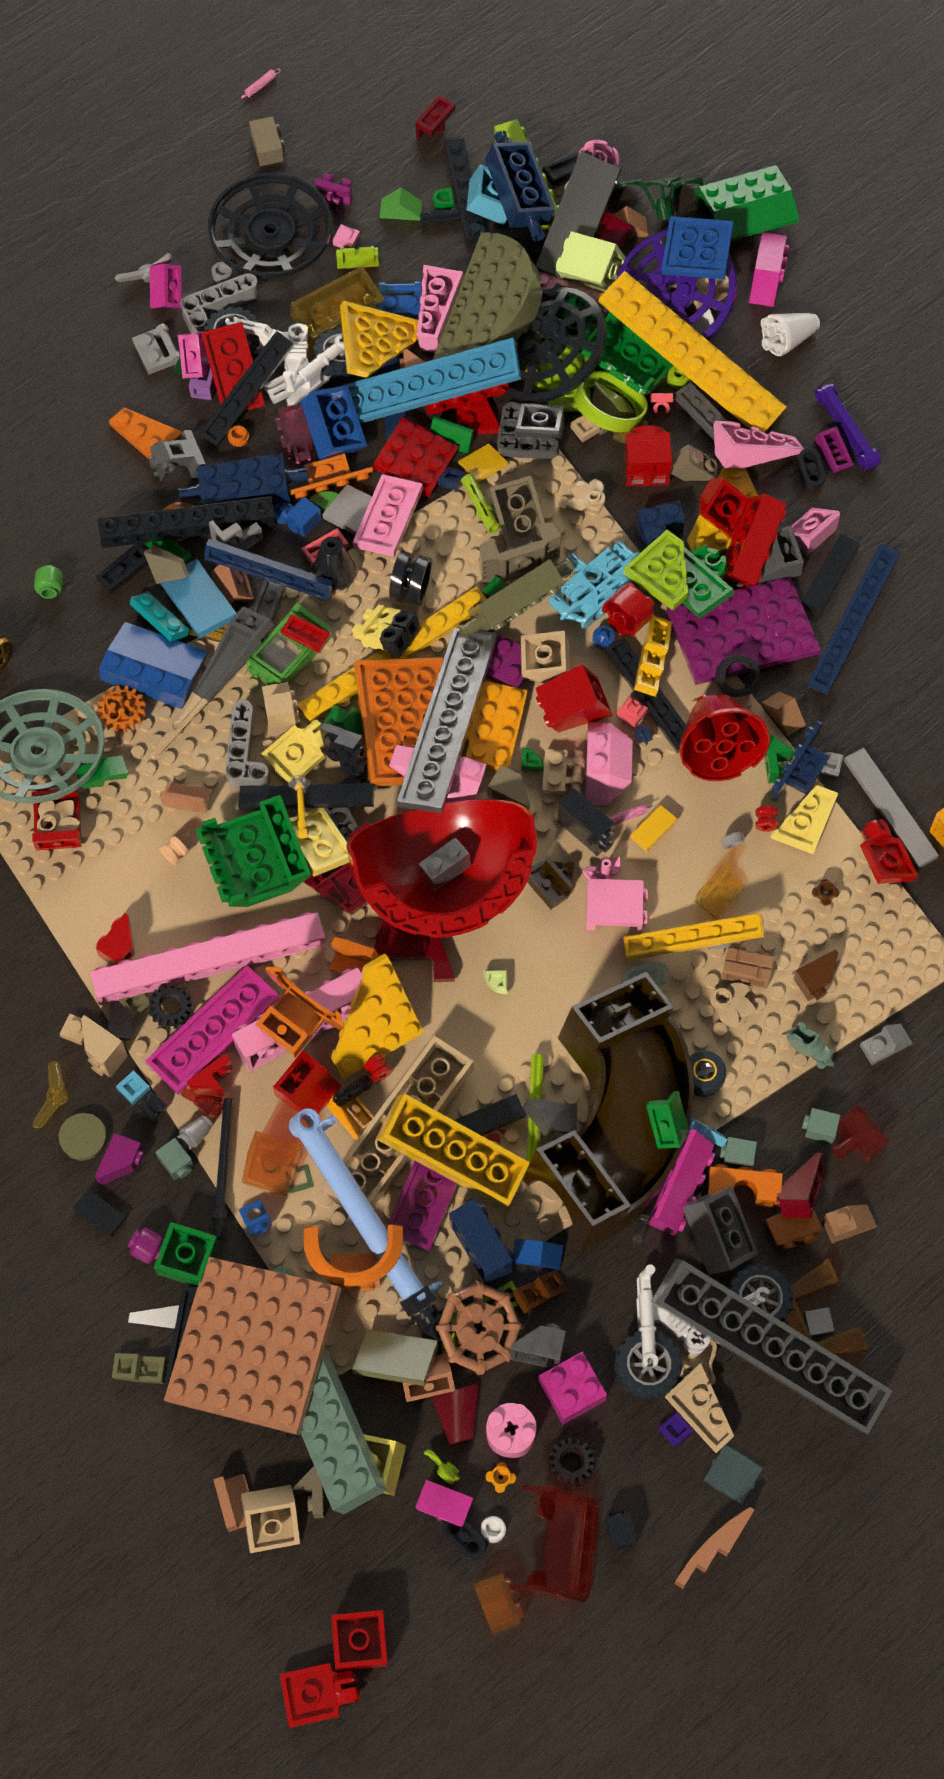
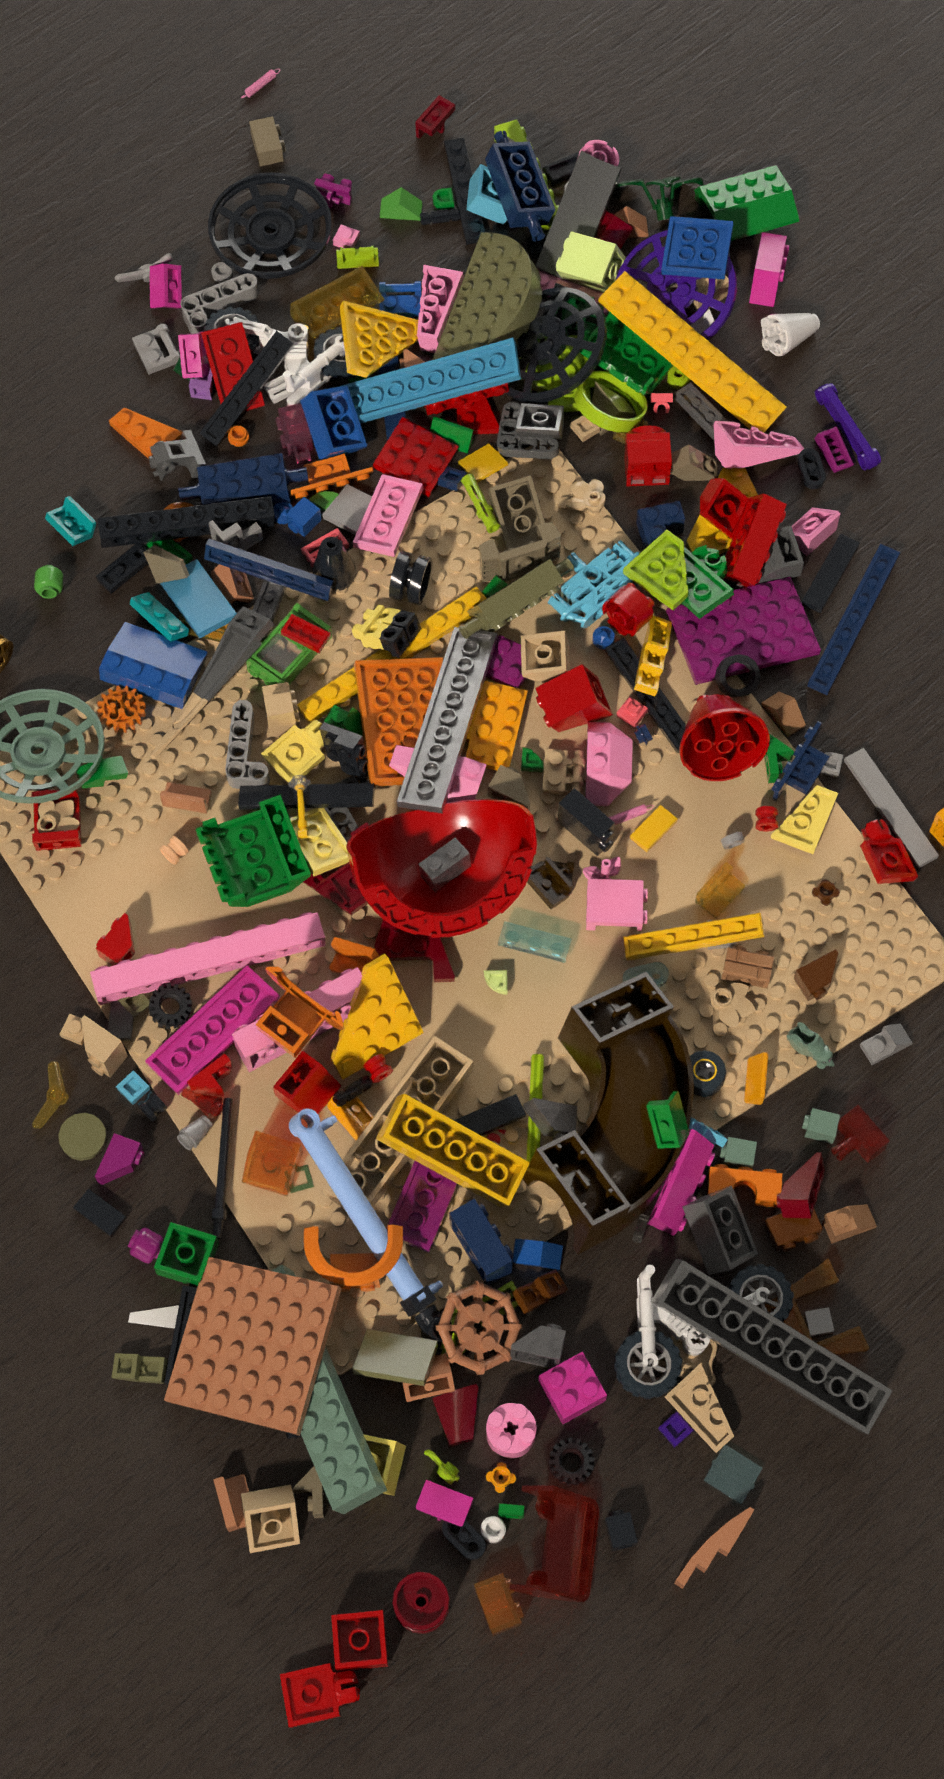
(72, 522): none -> teal bracket
(175, 1159): sand green brick -> none
(258, 1224): blue bracket -> none
(424, 1618): none -> dark red wheel
(511, 1511): none -> green tile
(534, 942): none -> clear light blue plate
(756, 1079): none -> light orange slope

